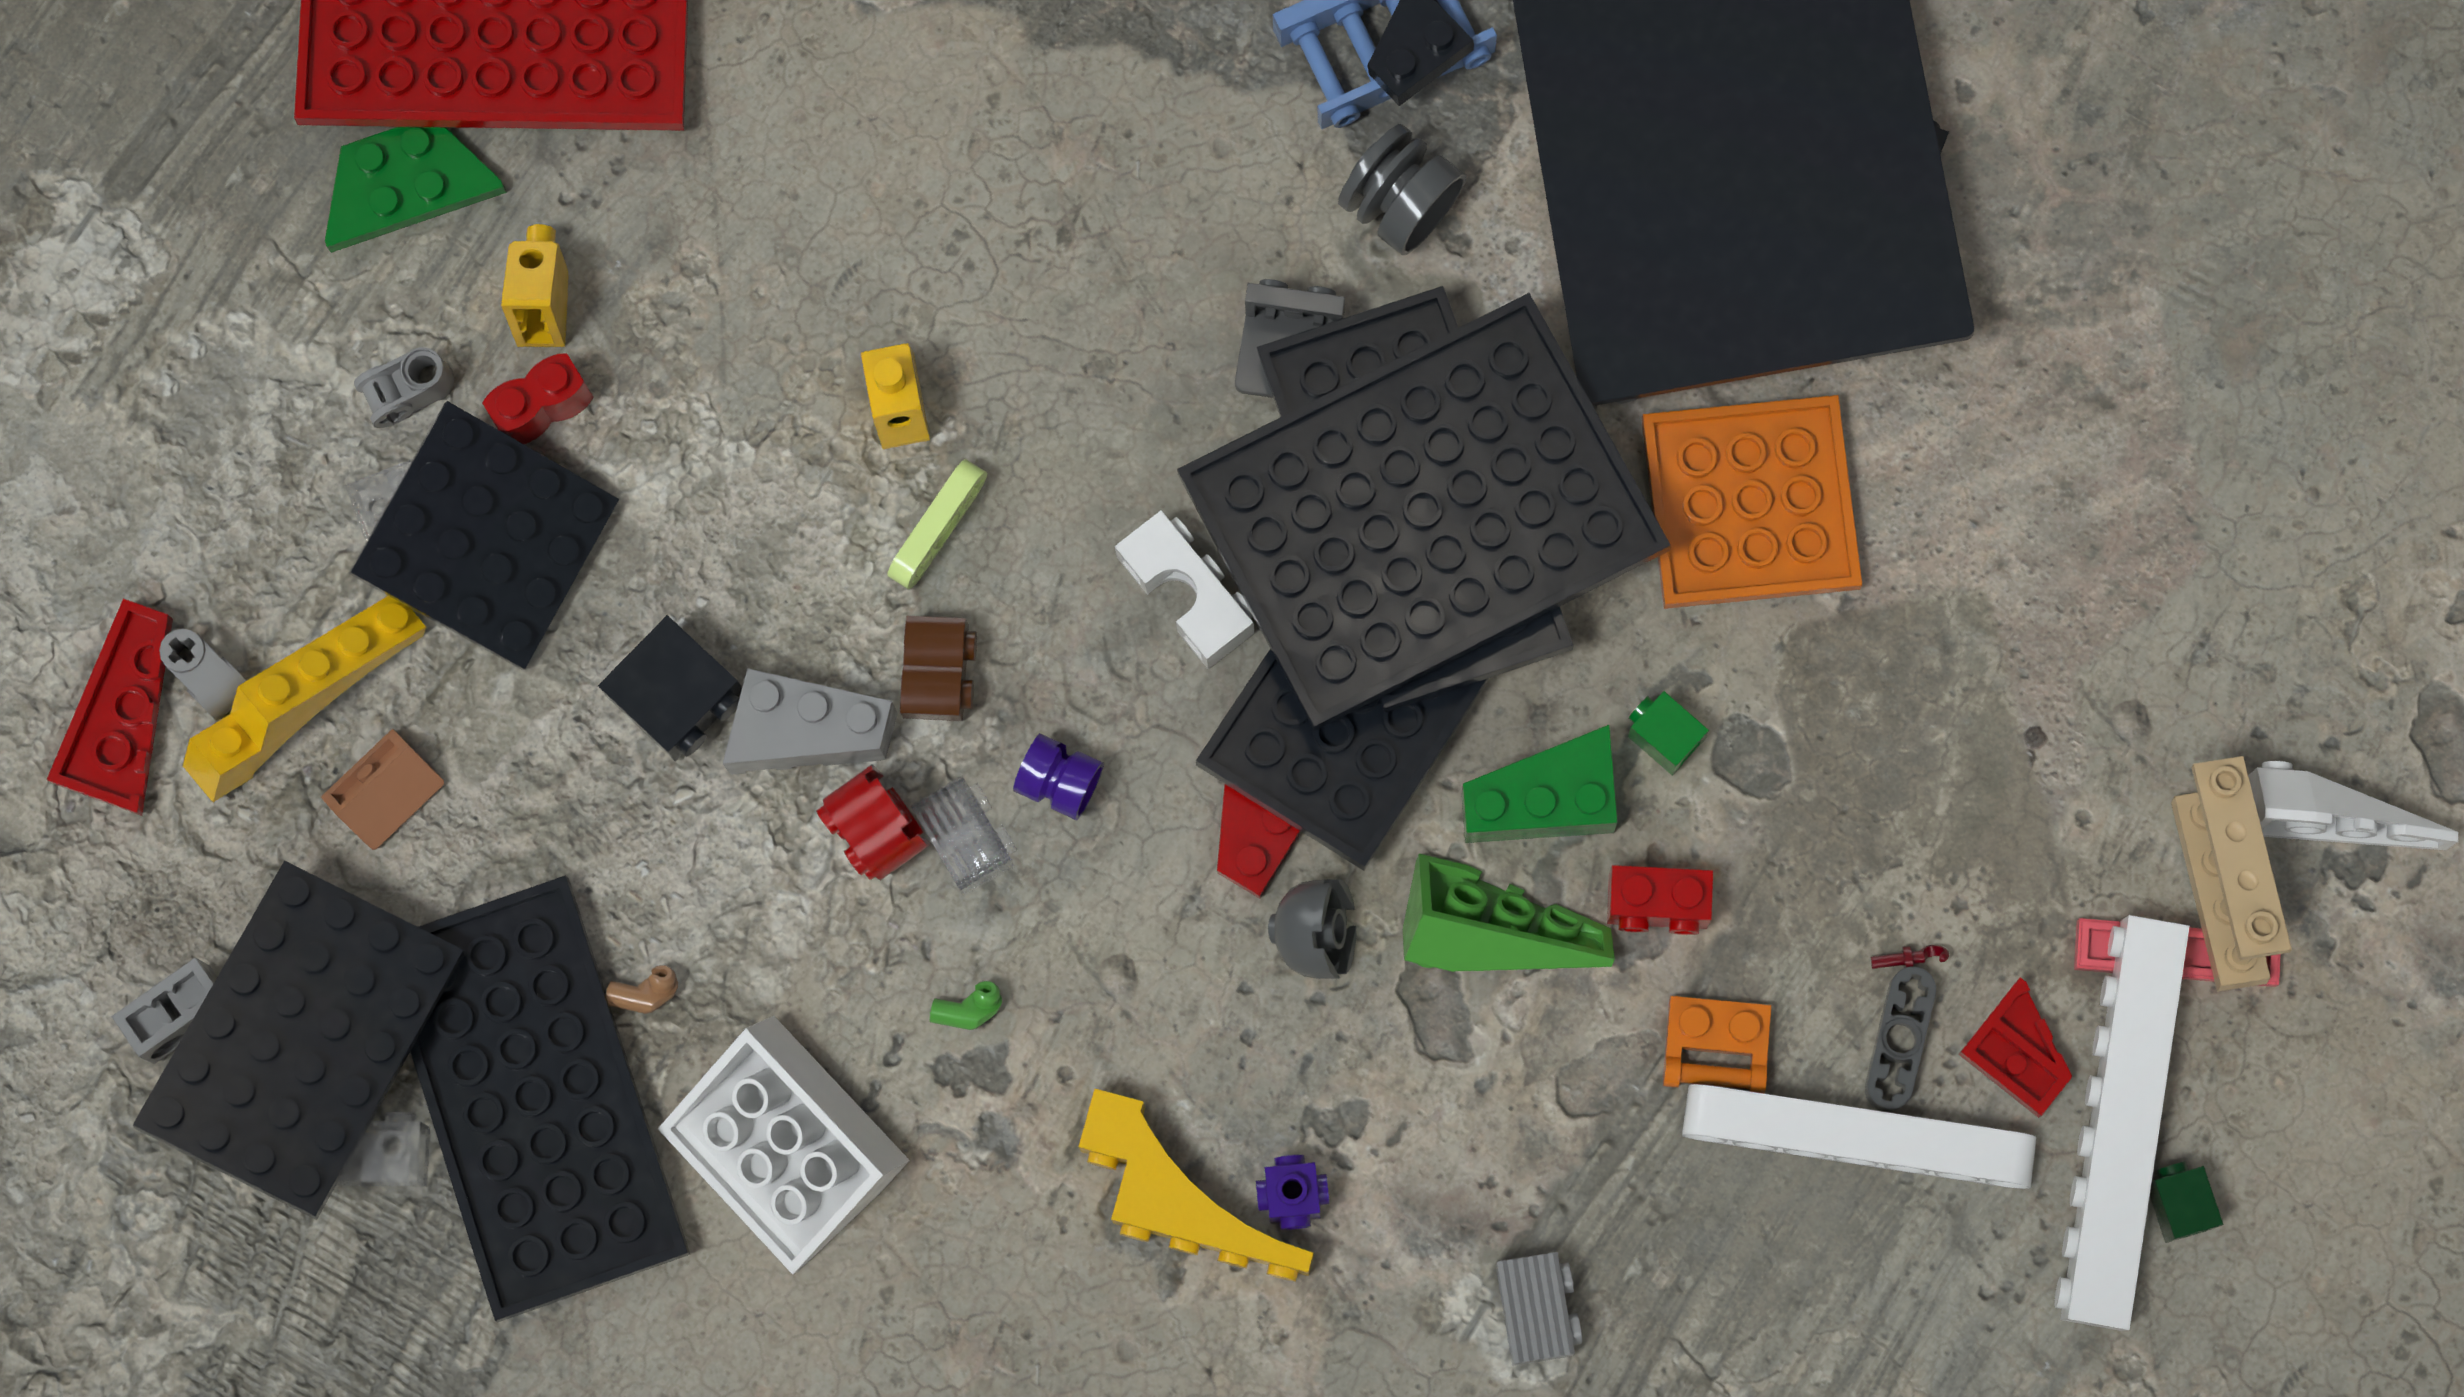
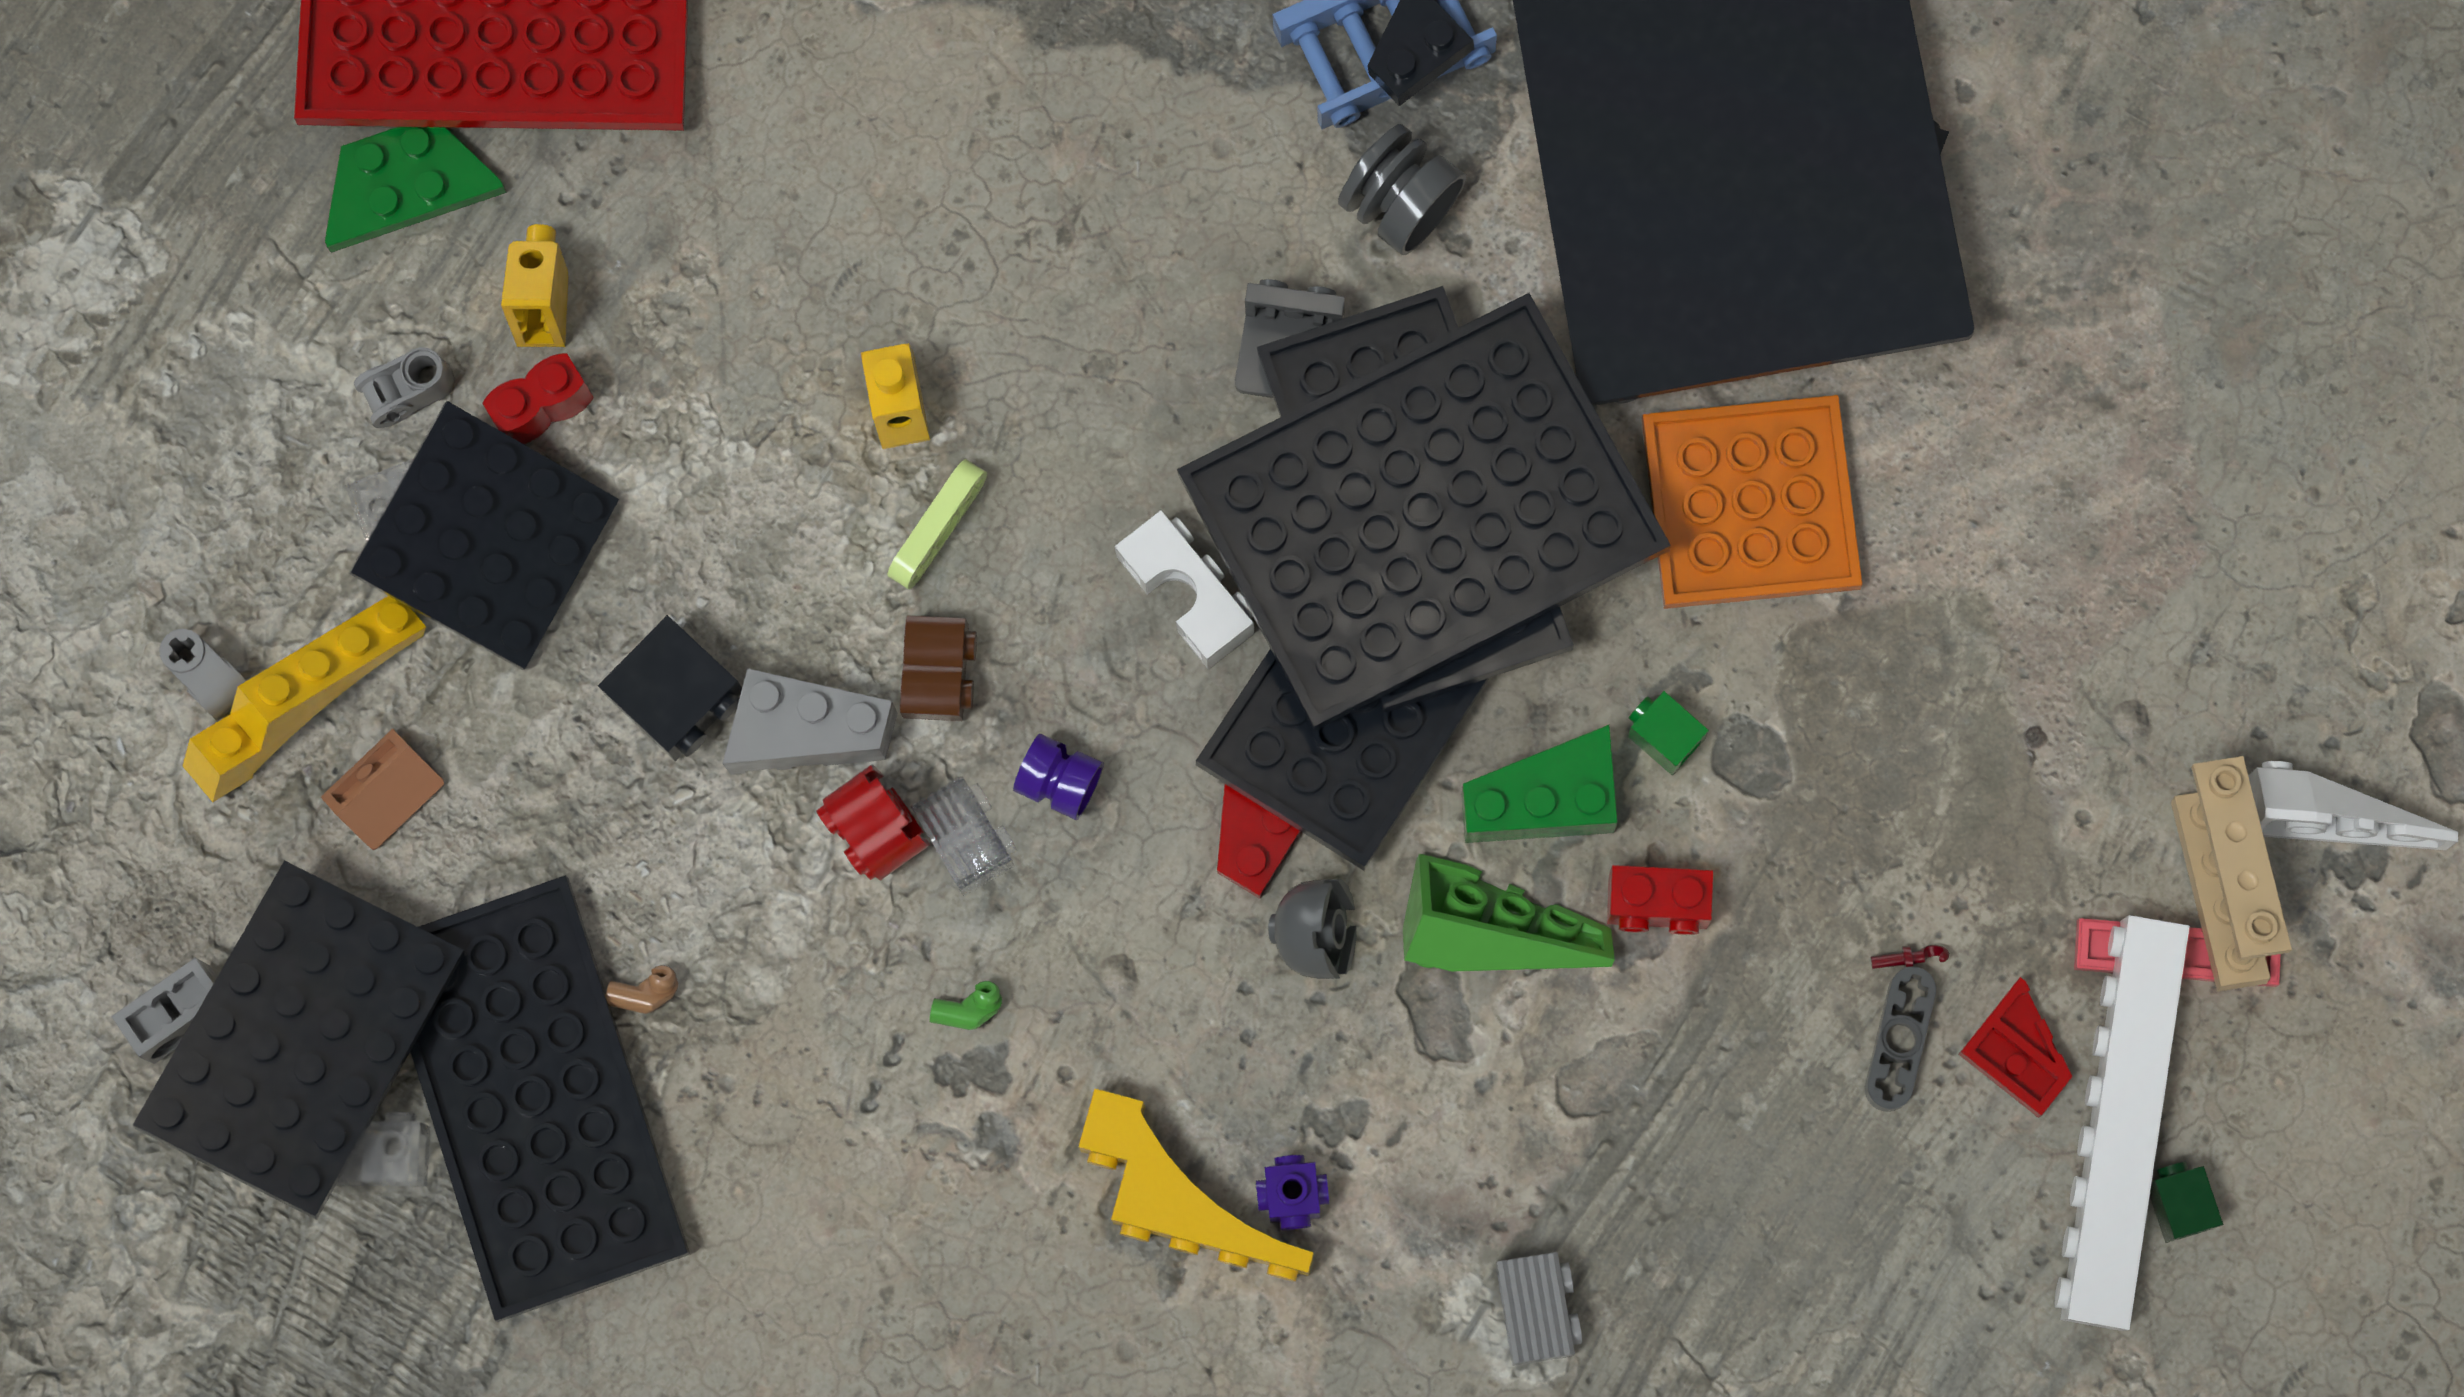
(116, 719): red wing -> none
(782, 1143): white slope -> none
(1717, 1028): orange plate -> none
(1859, 1136): white beam -> none

